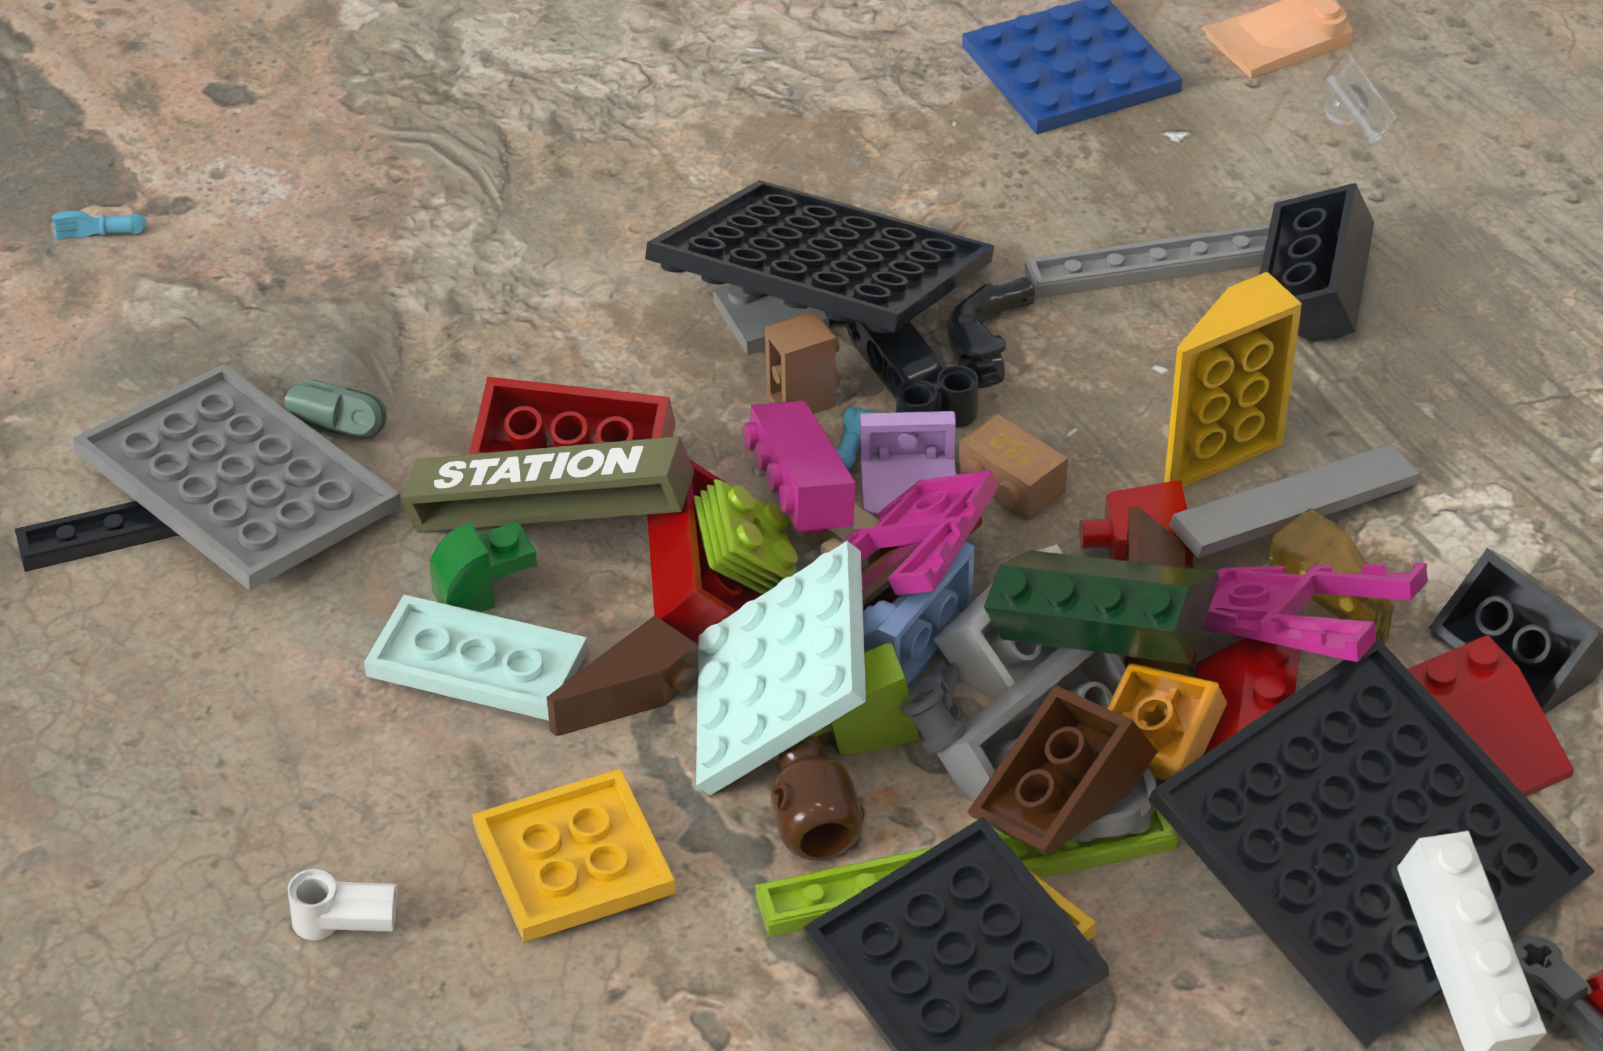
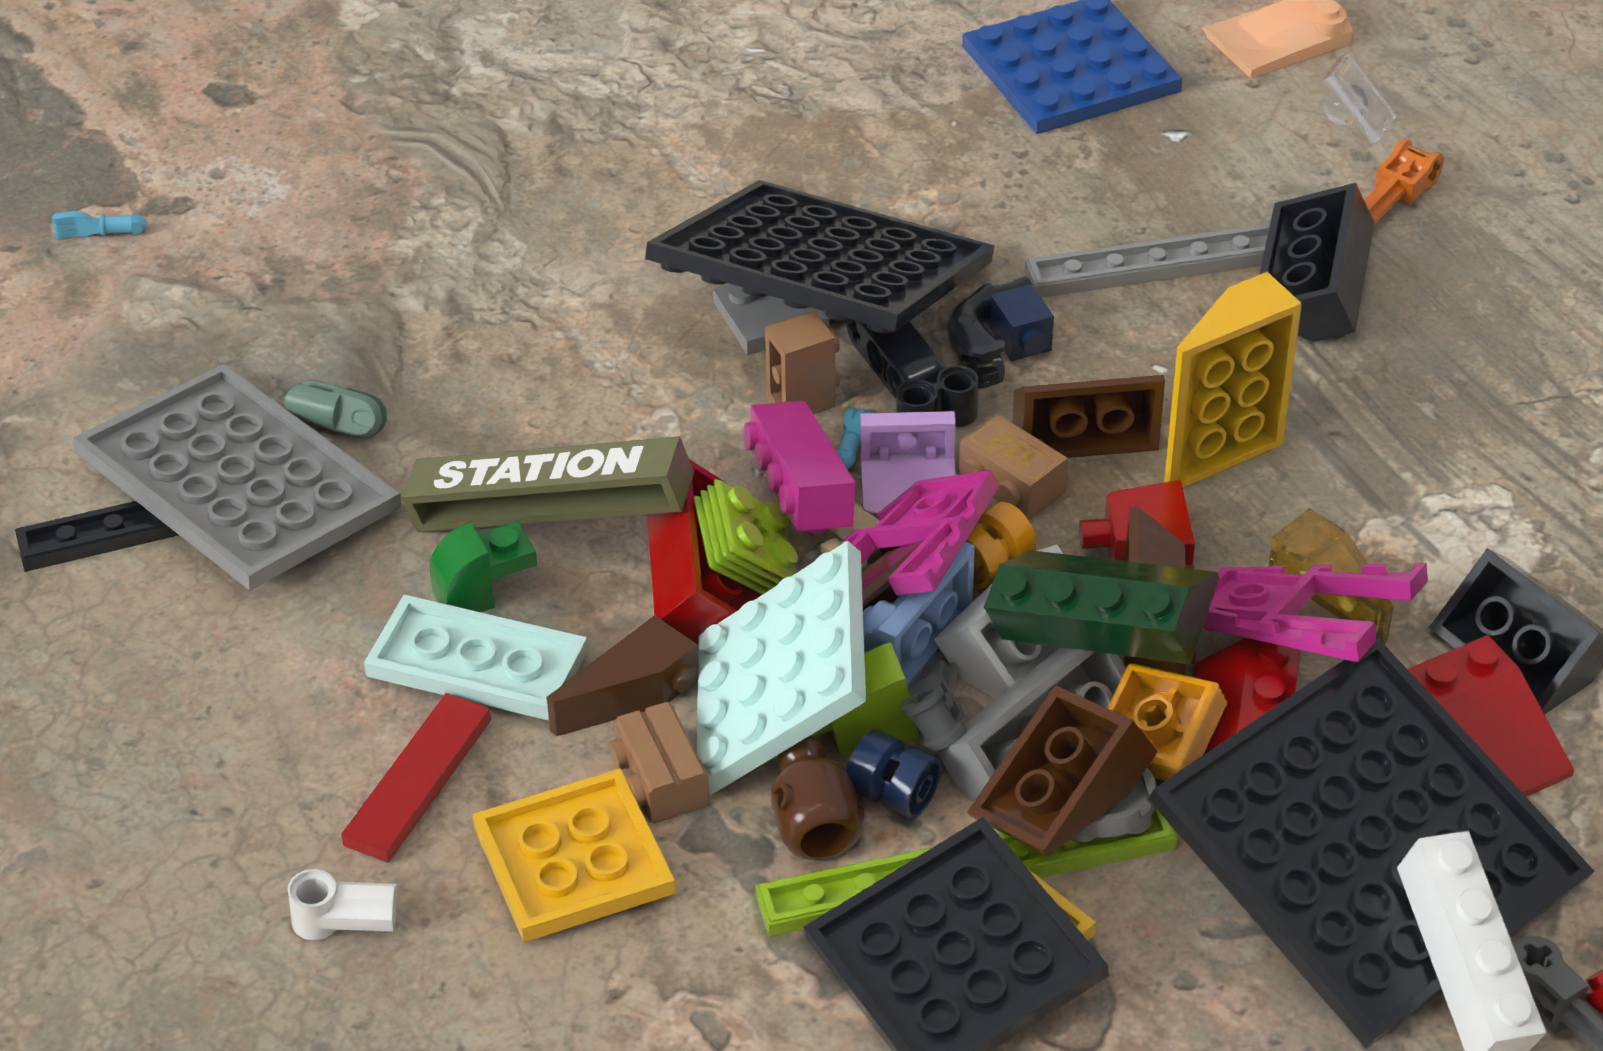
(416, 777): none -> red tile
(555, 415): red slope -> none
(659, 762): none -> medium nougat brick
(898, 776): none -> dark blue wheel
(998, 537): none -> light orange wheel
(1022, 321): none -> dark blue brick
(1093, 415): none -> reddish brown slope
(1278, 503): light grey tile -> none
(1403, 177): none -> orange connector

